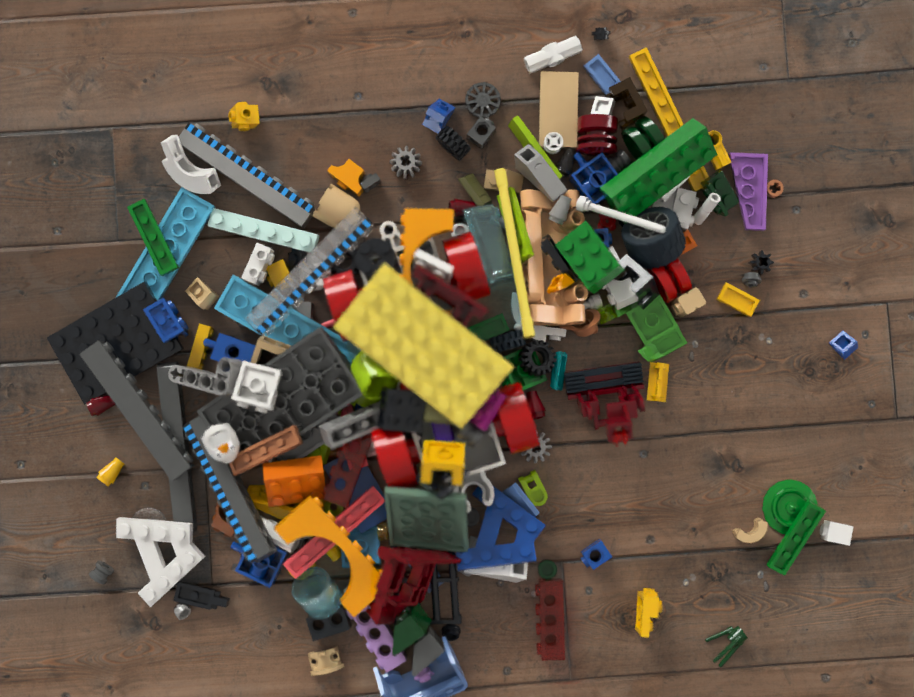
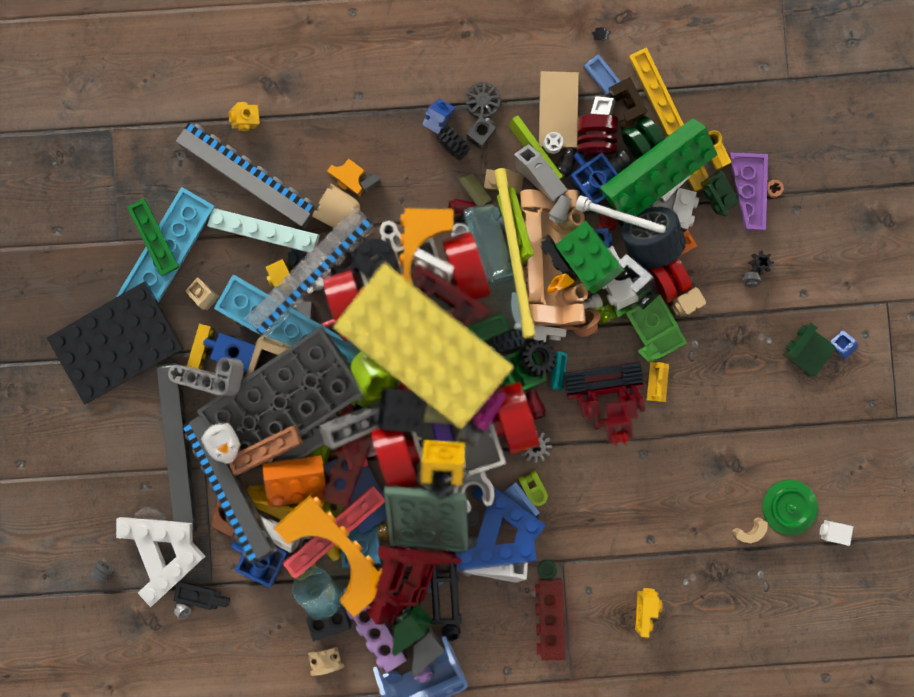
(99, 405): dark red cone -> none
(110, 472): yellow cone -> none
(137, 409): dark grey brick -> none
(165, 319): blue bracket -> none
(184, 172): white arch -> none
(256, 268): white plate -> none
(257, 387): white plate -> none
(403, 155): light grey gear -> none
(552, 54): white piece -> none
(603, 557): blue brick -> none
(706, 208): white piece -> none
(736, 638): dark green plant -> none
(738, 299): yellow tile -> none
(796, 537): green plate -> none
(809, 349): none -> dark green bracket

